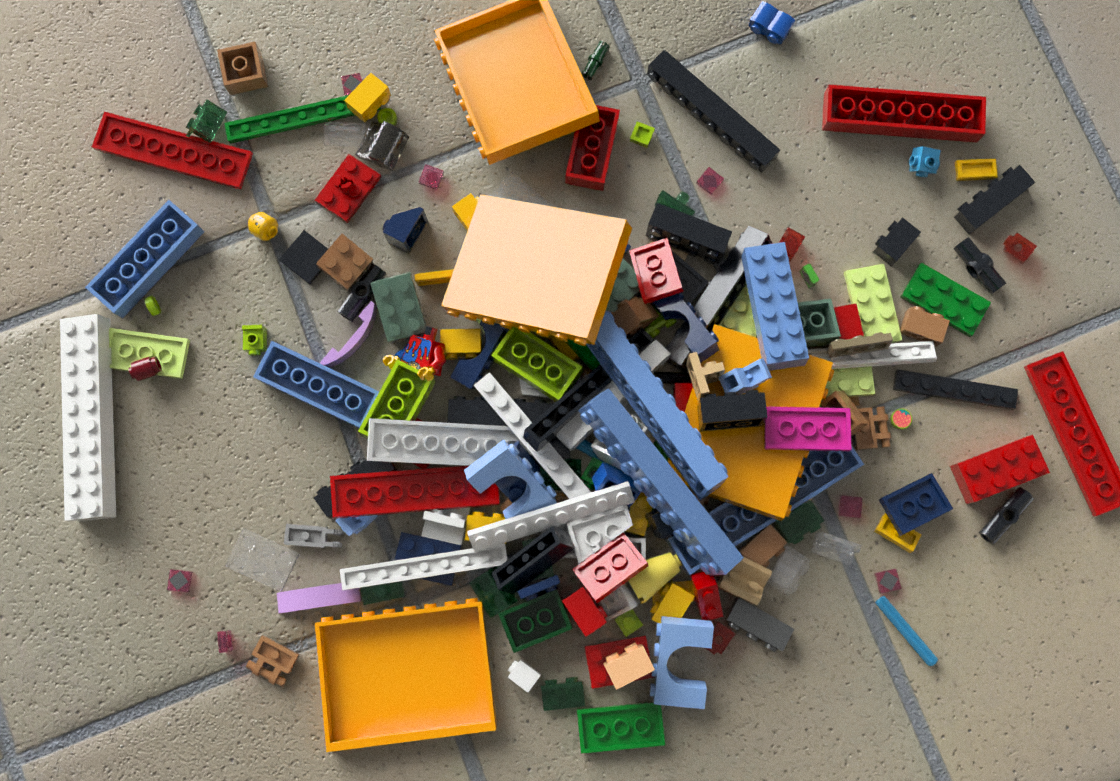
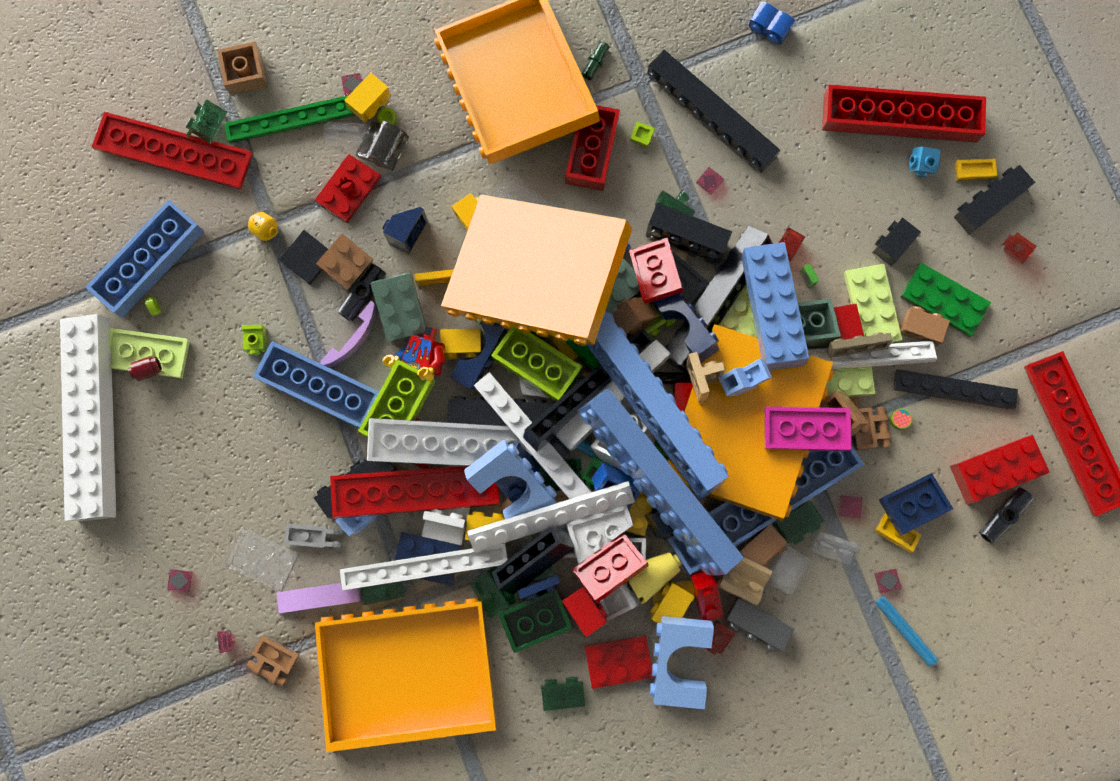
(431, 177): clear pink plate -> none
(523, 674): white brick -> none
(620, 727): green plate -> none
(628, 622): lime plate -> none
(628, 665): light nougat brick -> none
(732, 411): black brick -> none
(979, 265): black piece -> none

